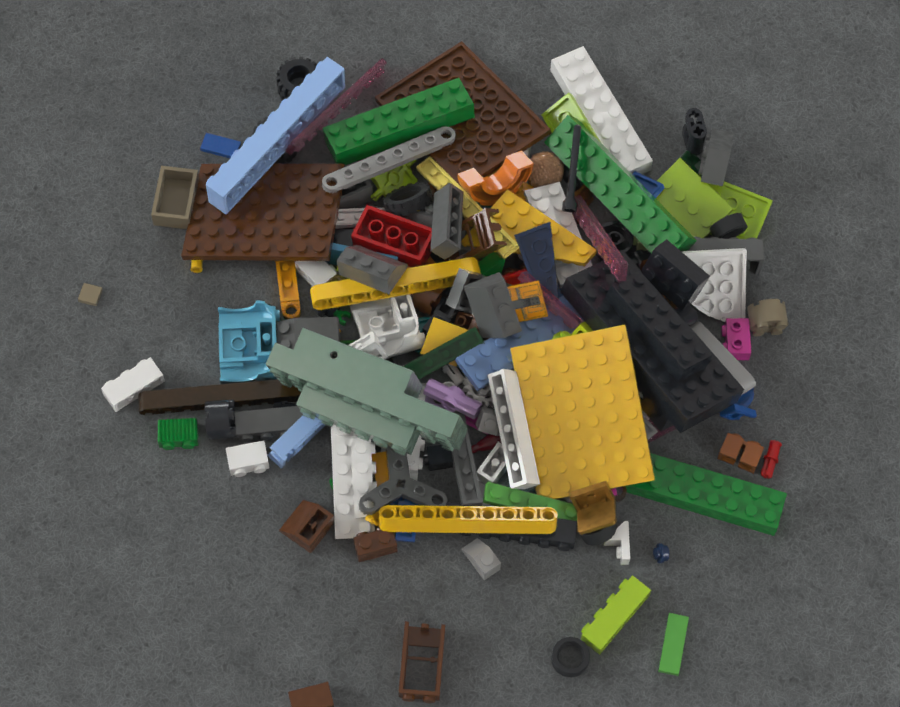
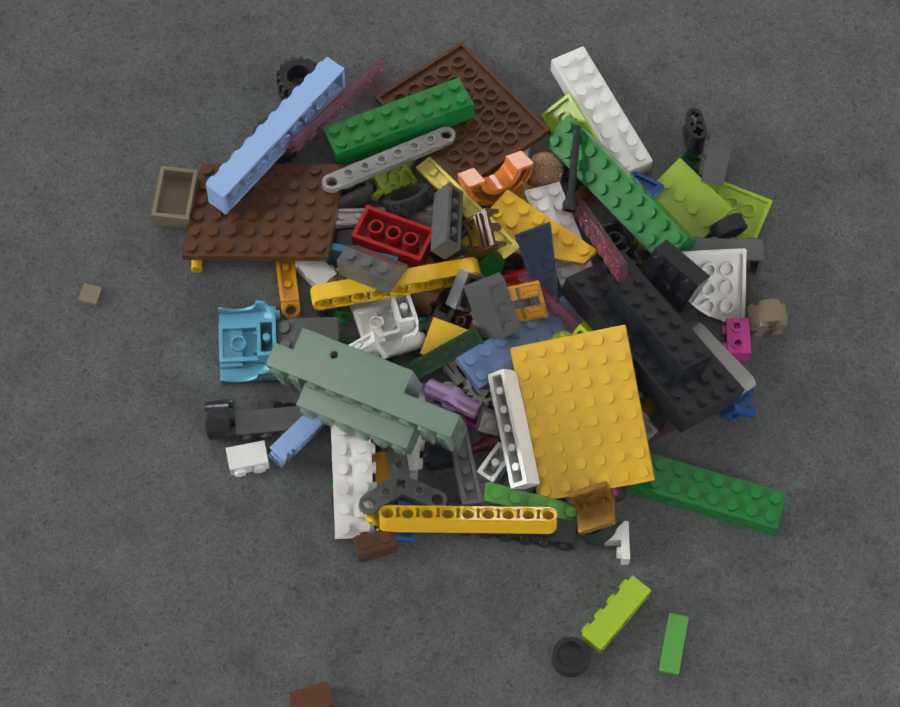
(131, 382): white brick -> none
(178, 433): green brick -> none
(195, 397): dark brown beam -> none
(219, 145): blue tile -> none
(308, 525): reddish brown slope -> none
(422, 637): reddish brown door -> none
(482, 558): light grey slope -> none
(661, 553): dark blue plate -> none
(731, 448): dark orange piece -> none
(771, 459): red axle -> none

